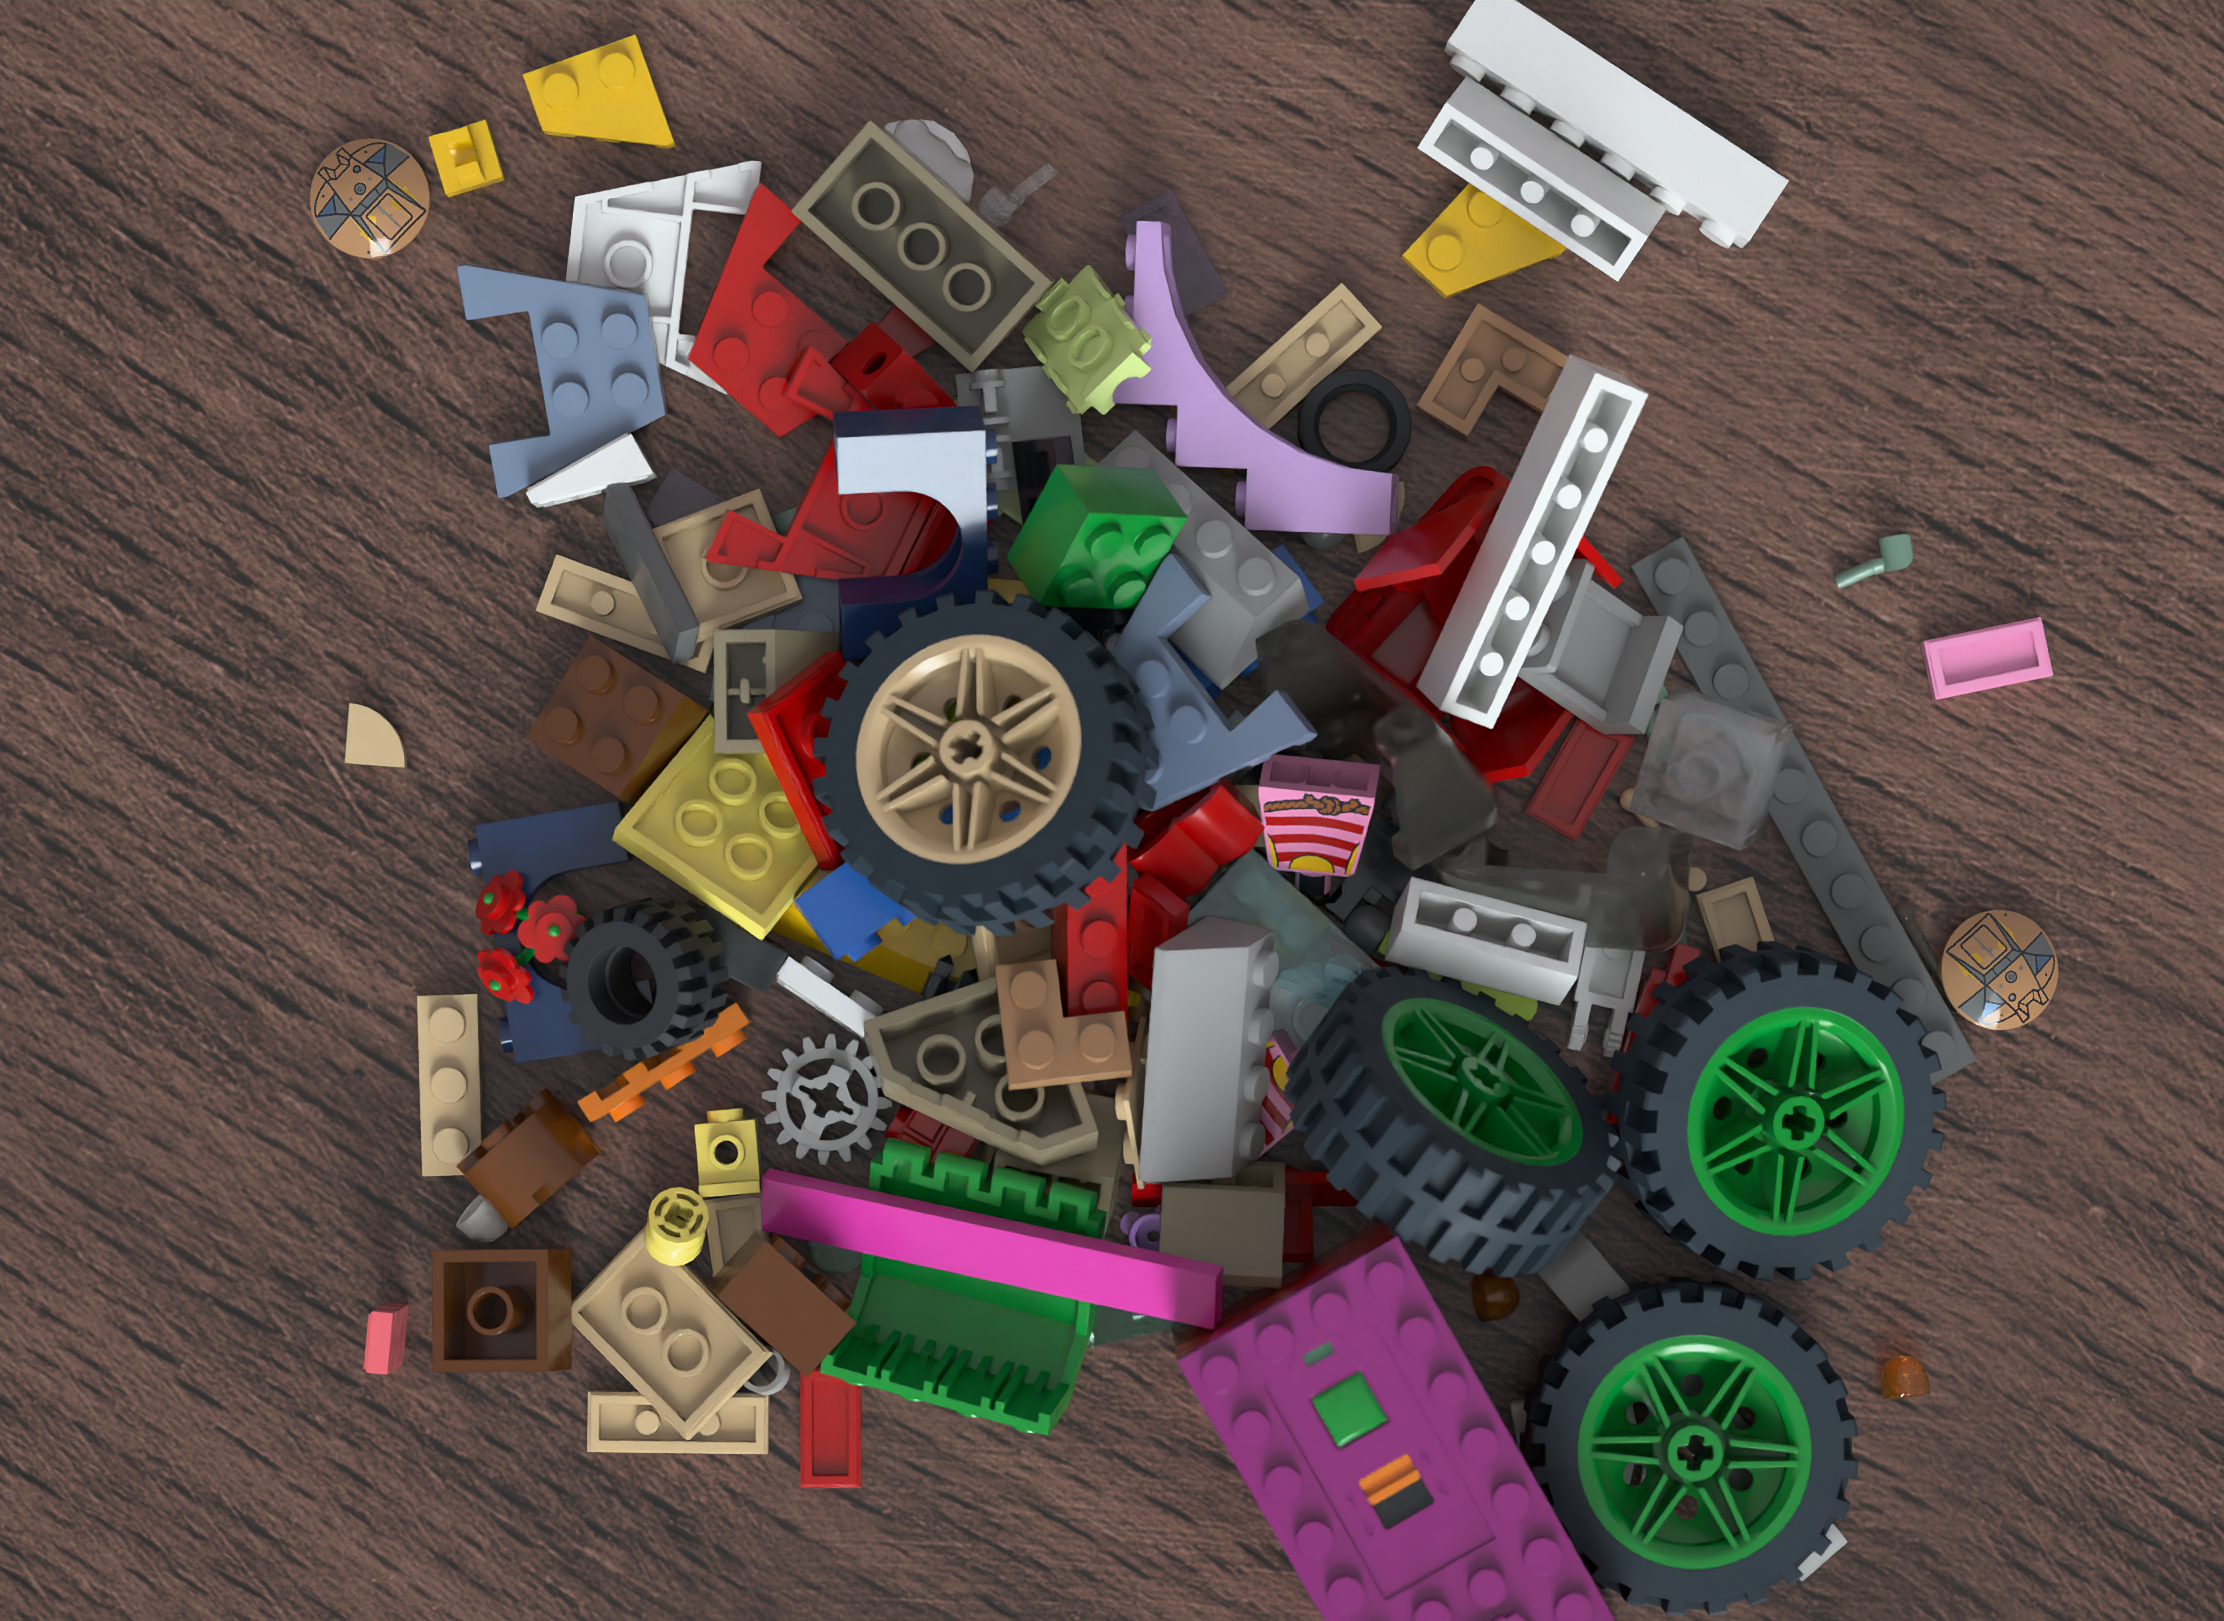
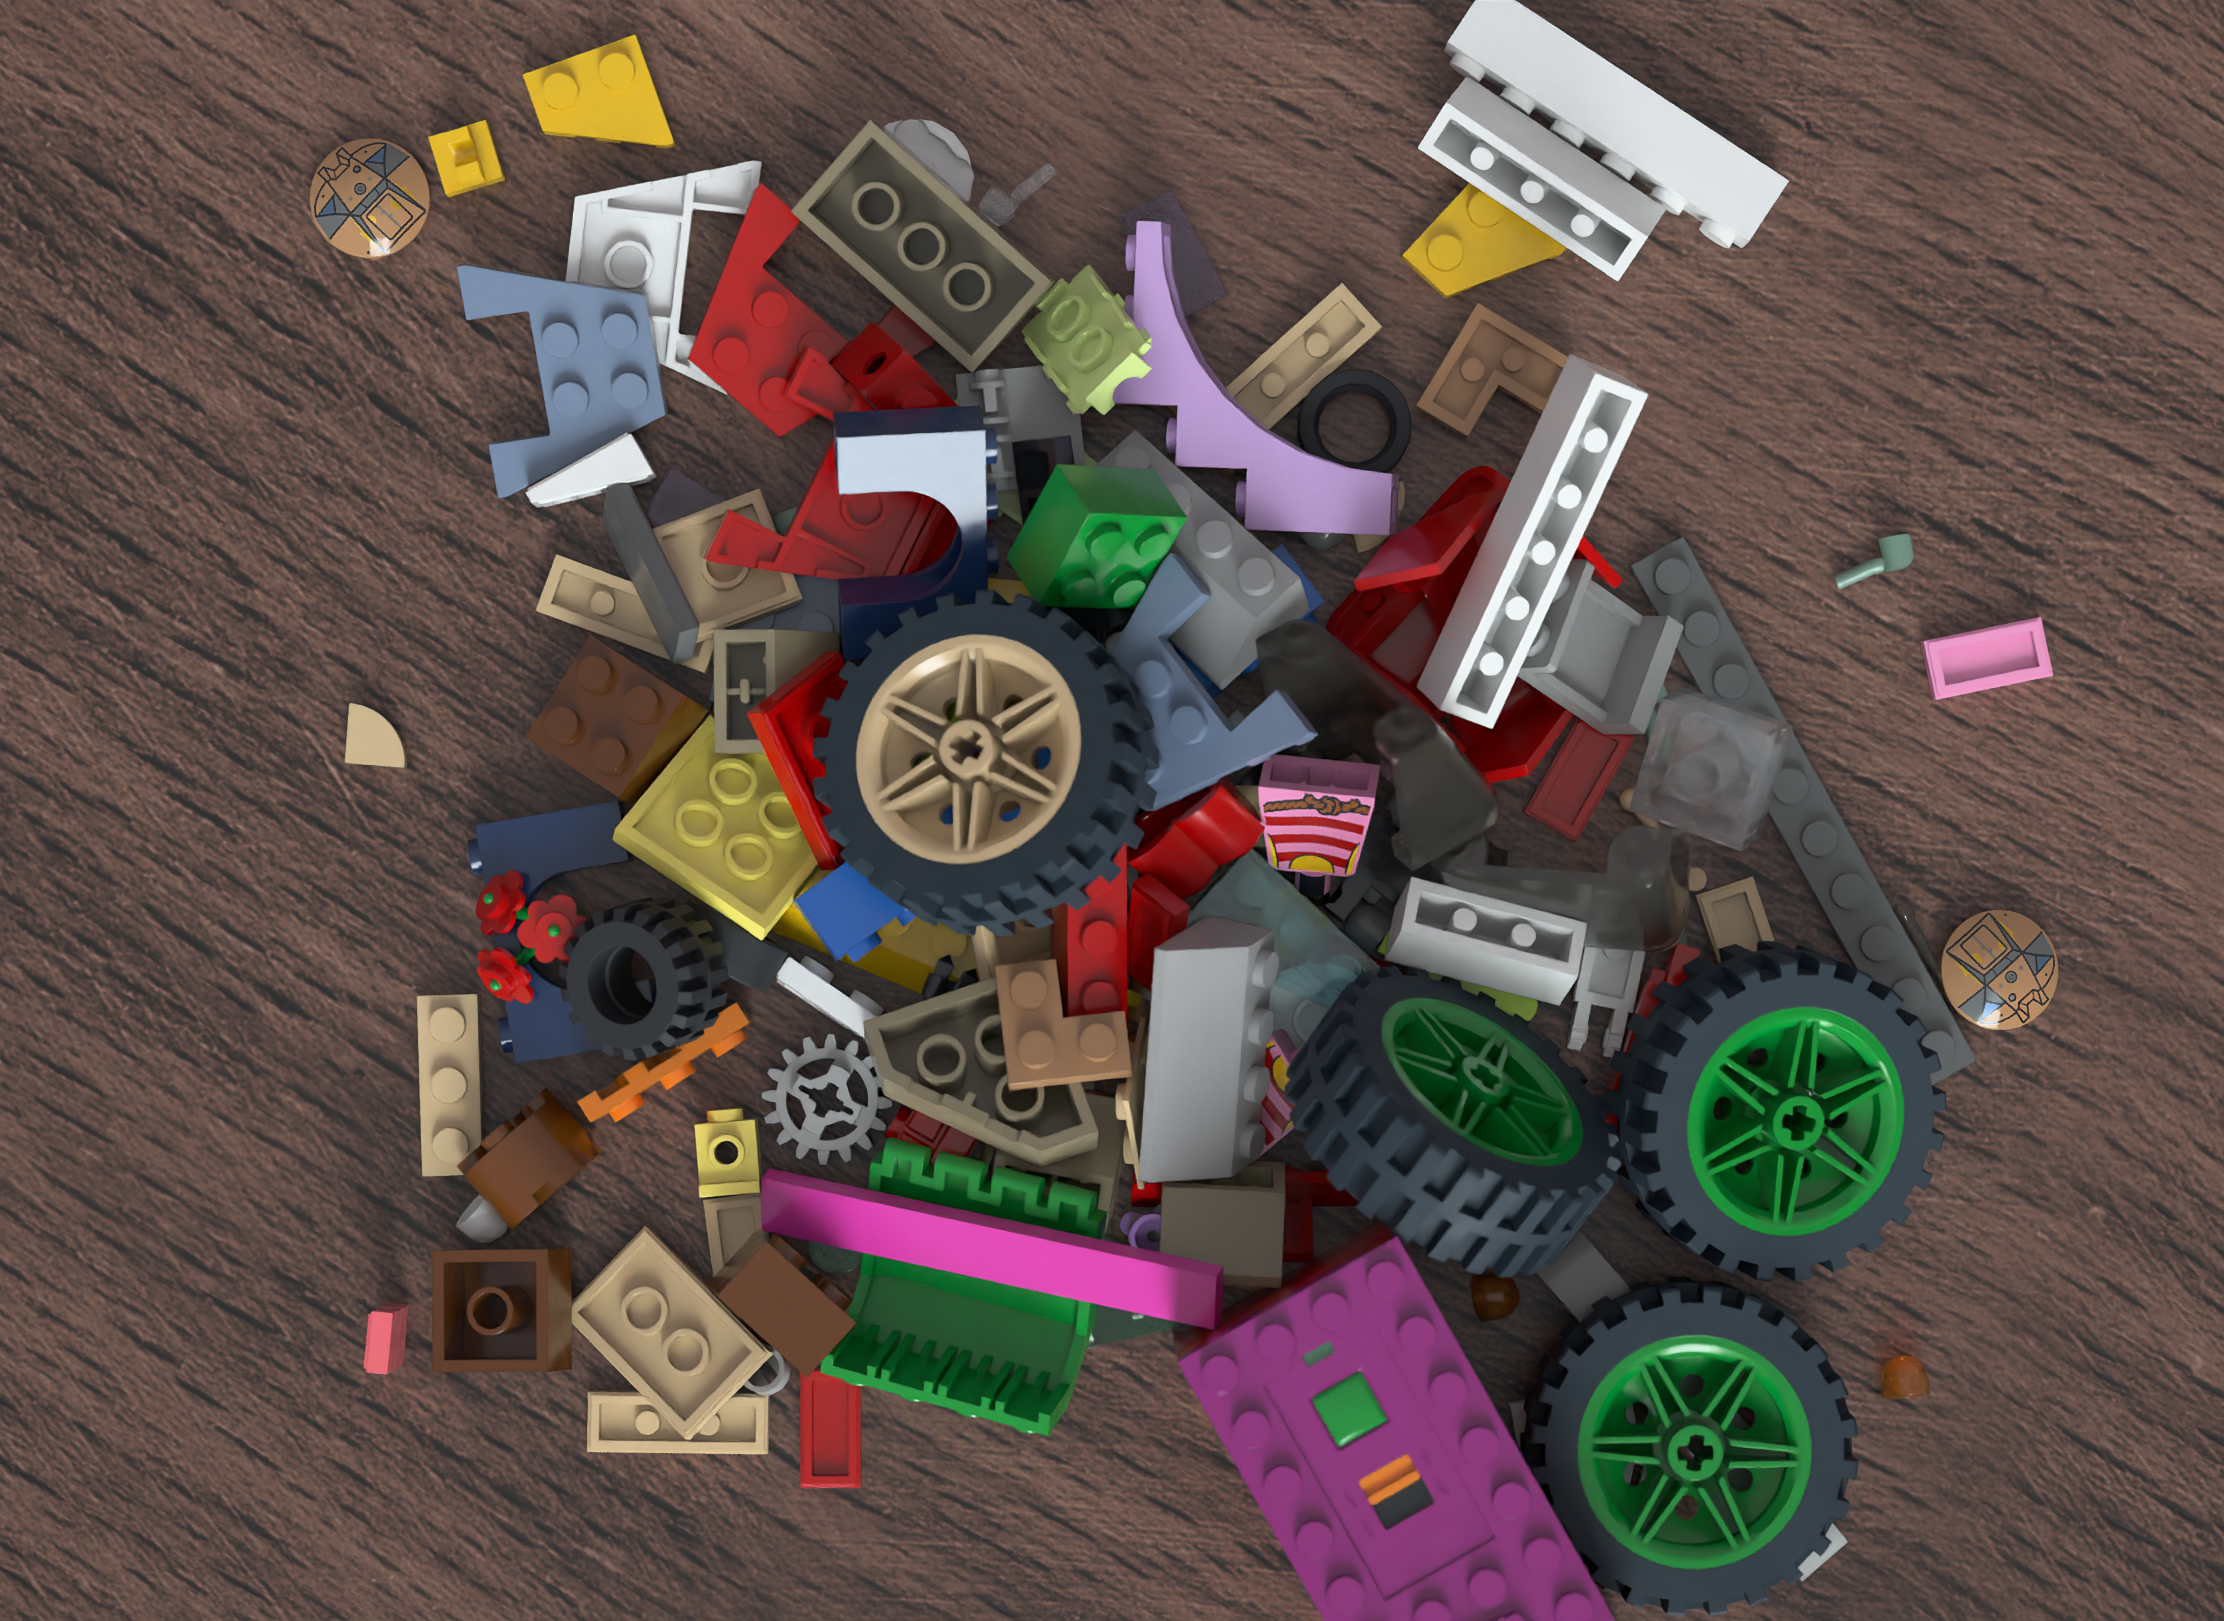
(676, 1240): light yellow wheel -> none

